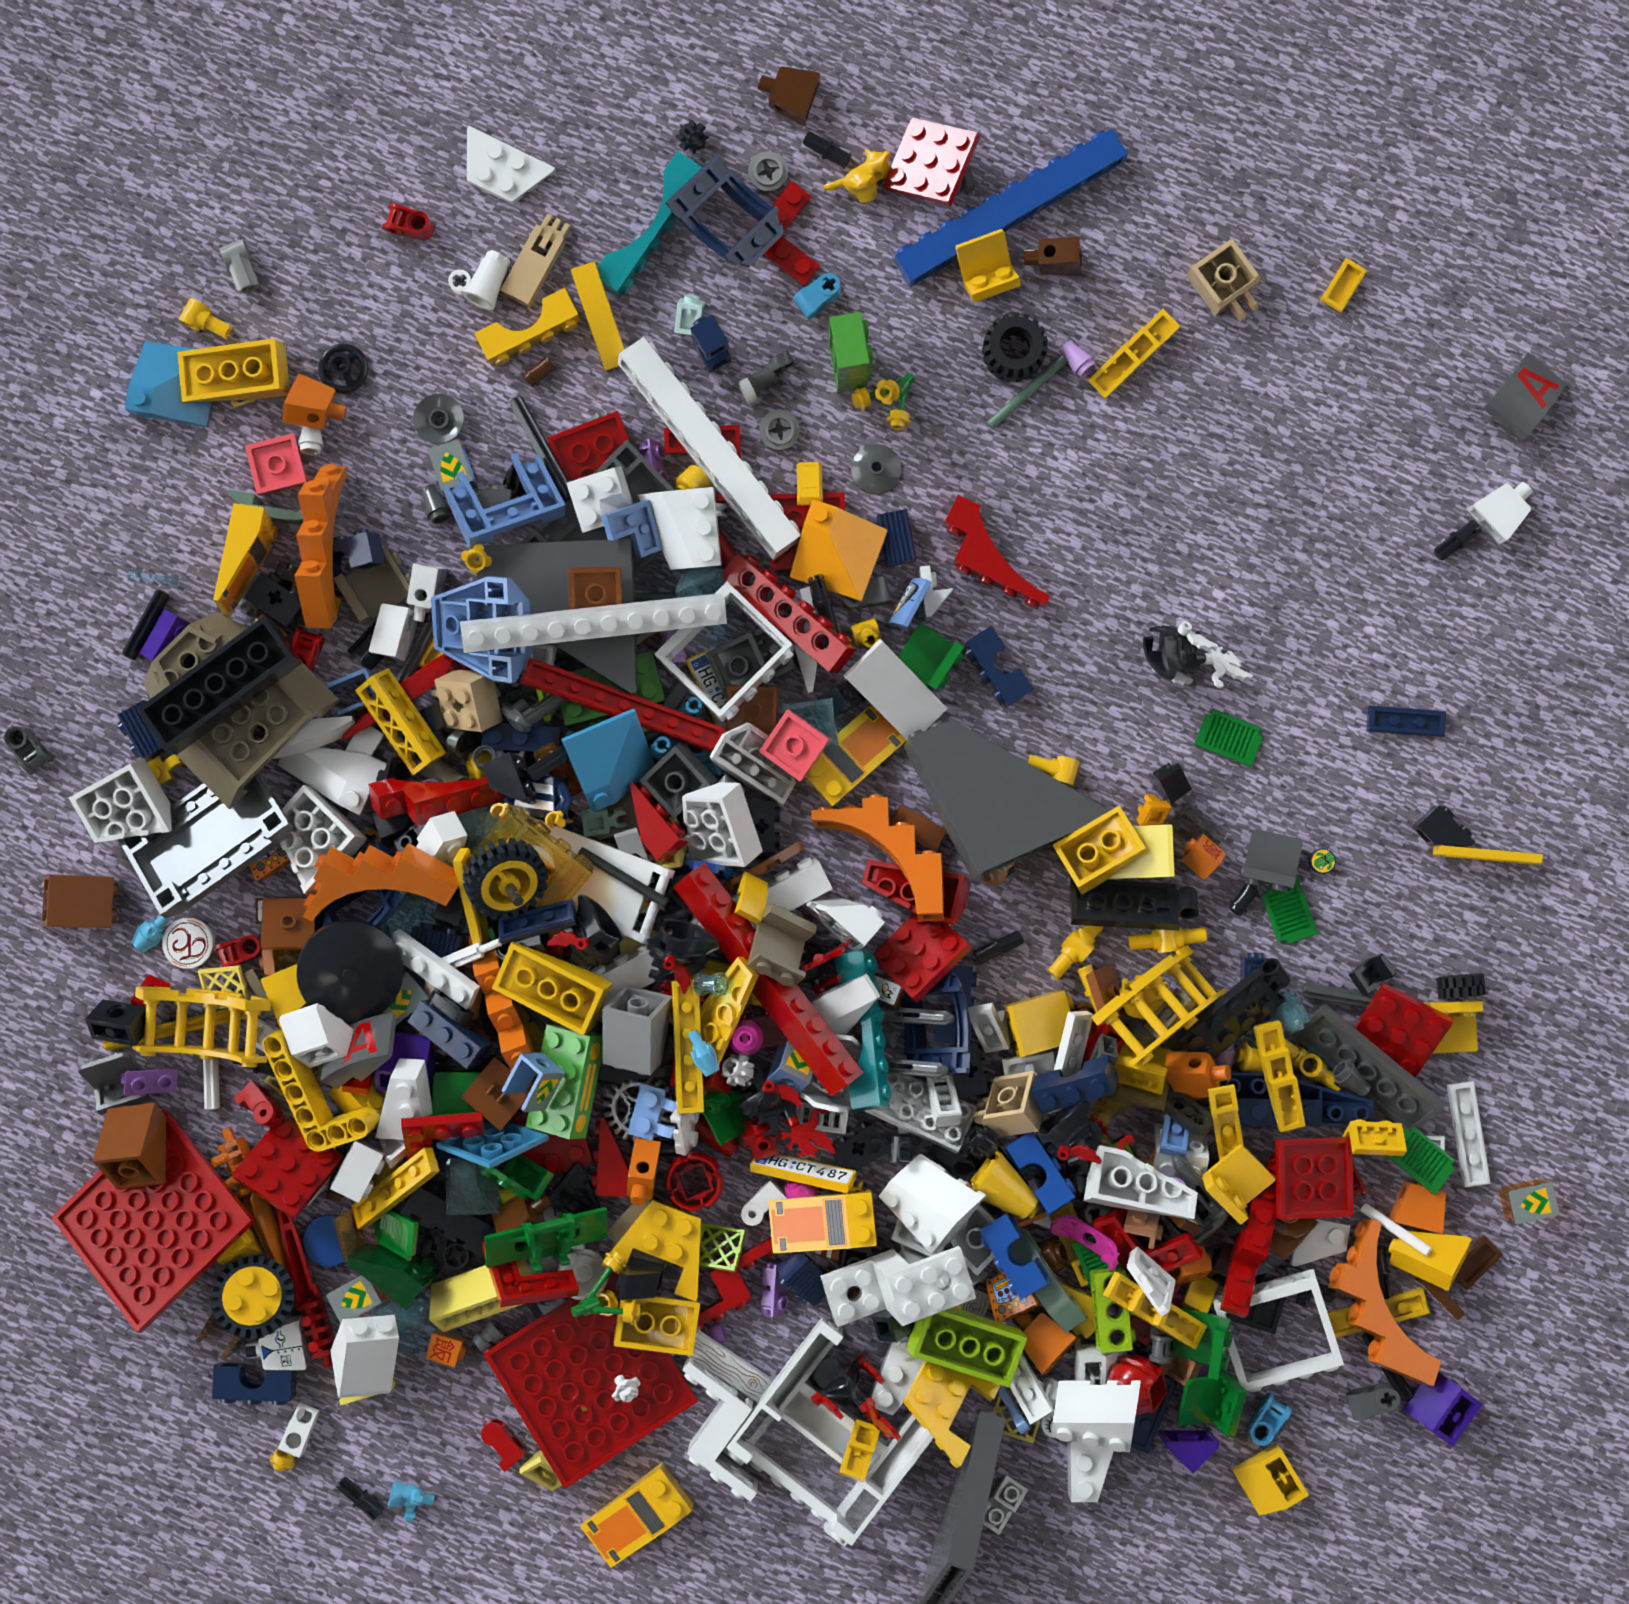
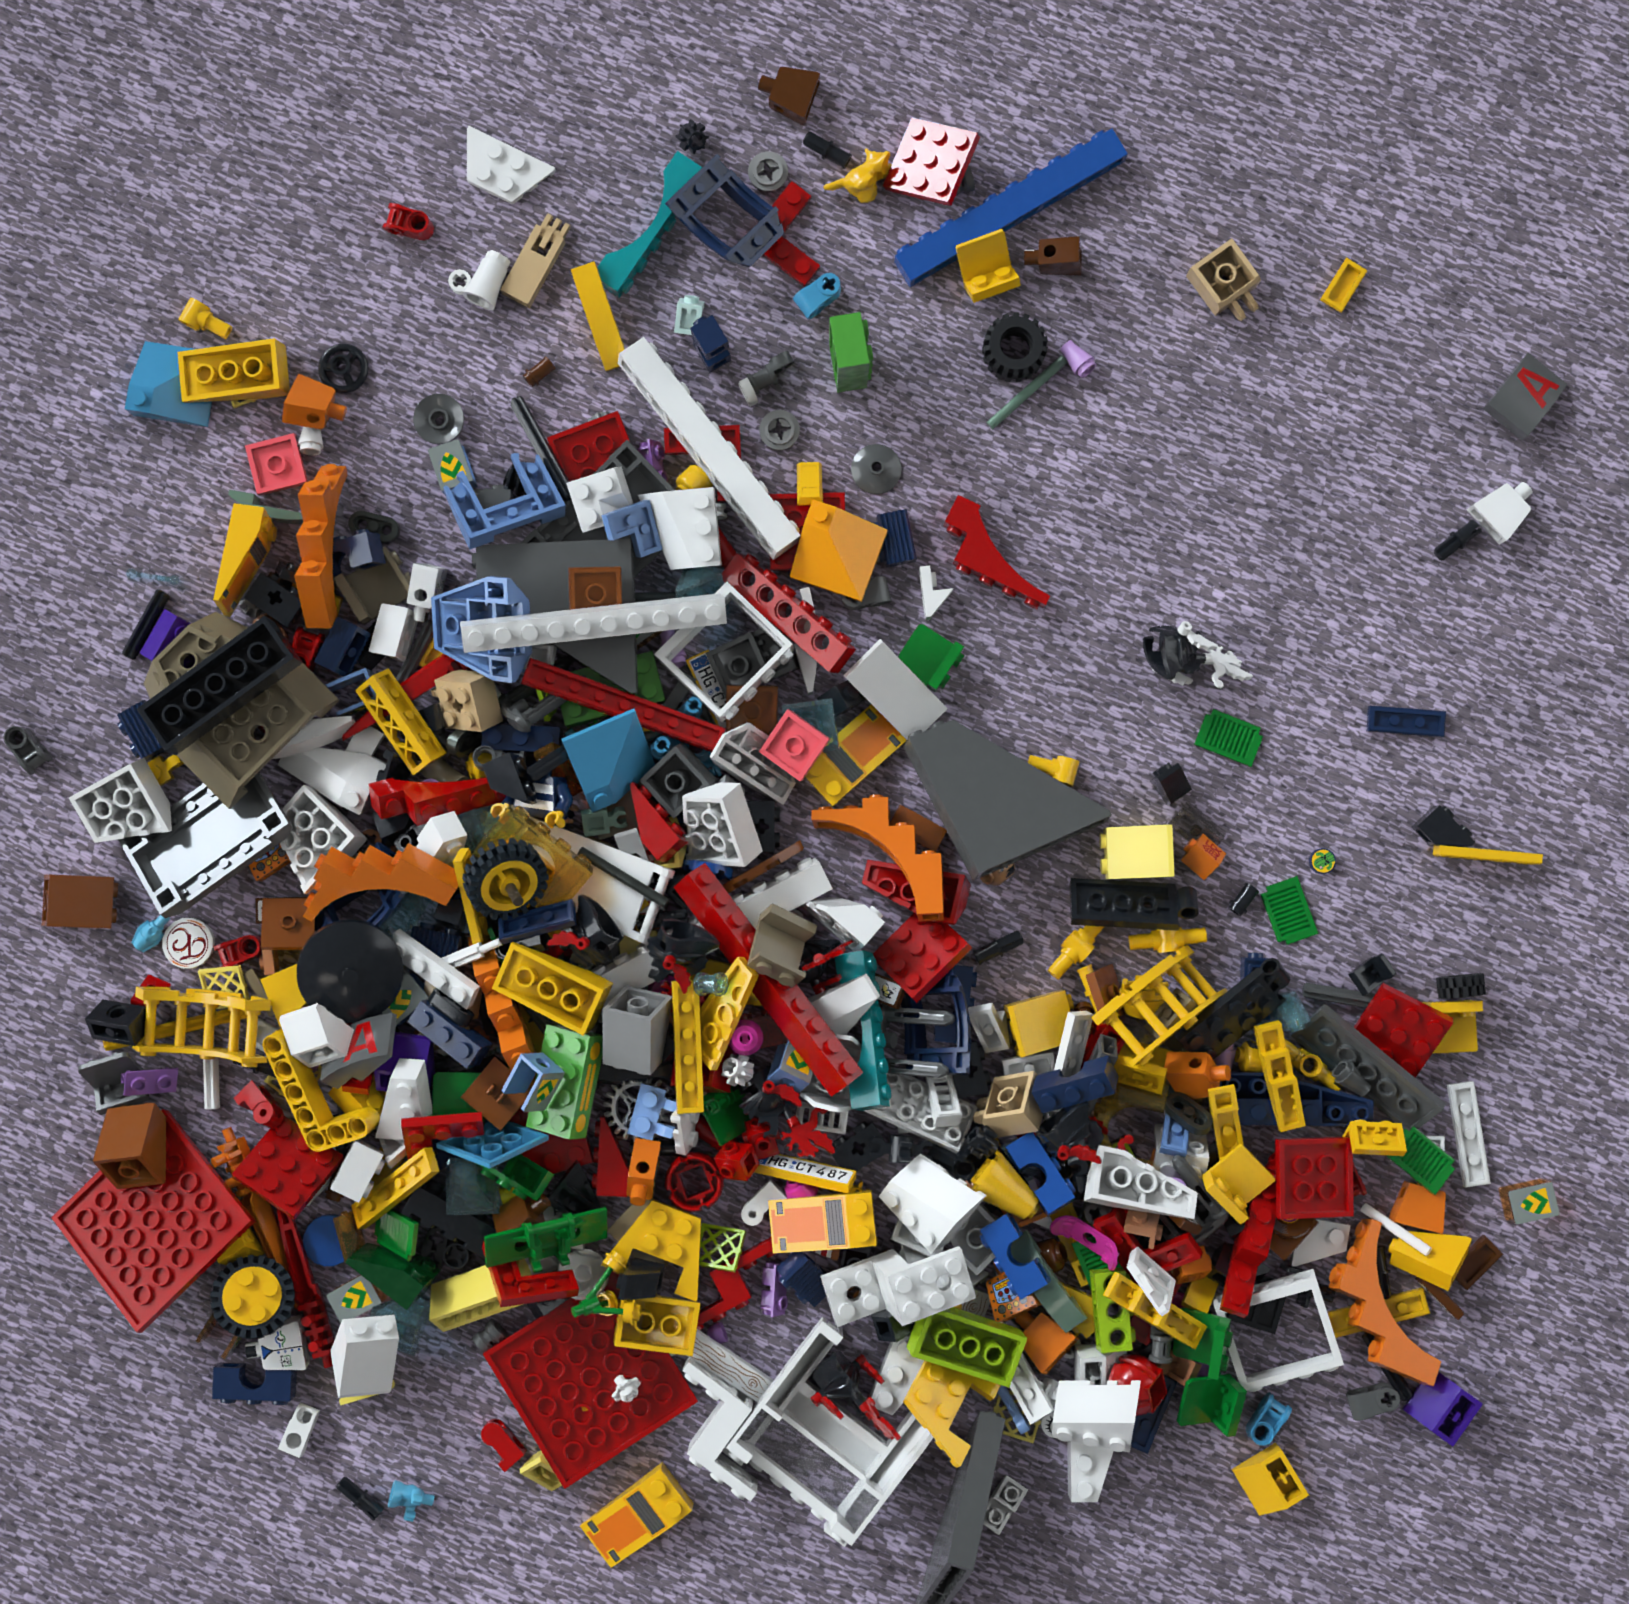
(238, 260): light grey piece -> none
(281, 1460): yellow plate -> none
(342, 647): none -> dark blue brick
(375, 524): none -> pearl dark grey plate
(435, 506): dark grey cone -> none
(446, 1348): orange brick -> none
(473, 565): yellow plate -> none
(556, 315): yellow arch -> none
(703, 1054): medium azure piece -> none
(736, 1161): none -> red brick
(752, 898): yellow slope -> none
(822, 600): black pin -> none
(859, 1450): yellow slope -> none
(866, 633): yellow pin -> none
(888, 392): yellow plant -> none
(909, 603): medium blue slope -> none
(1007, 687): dark blue arch -> none
(1099, 849): yellow slope -> none
(1134, 353): yellow slope -> none
(1153, 811): light orange tile -> none
(1190, 1446): dark purple slope -> none
(1272, 860): dark grey bracket -> none

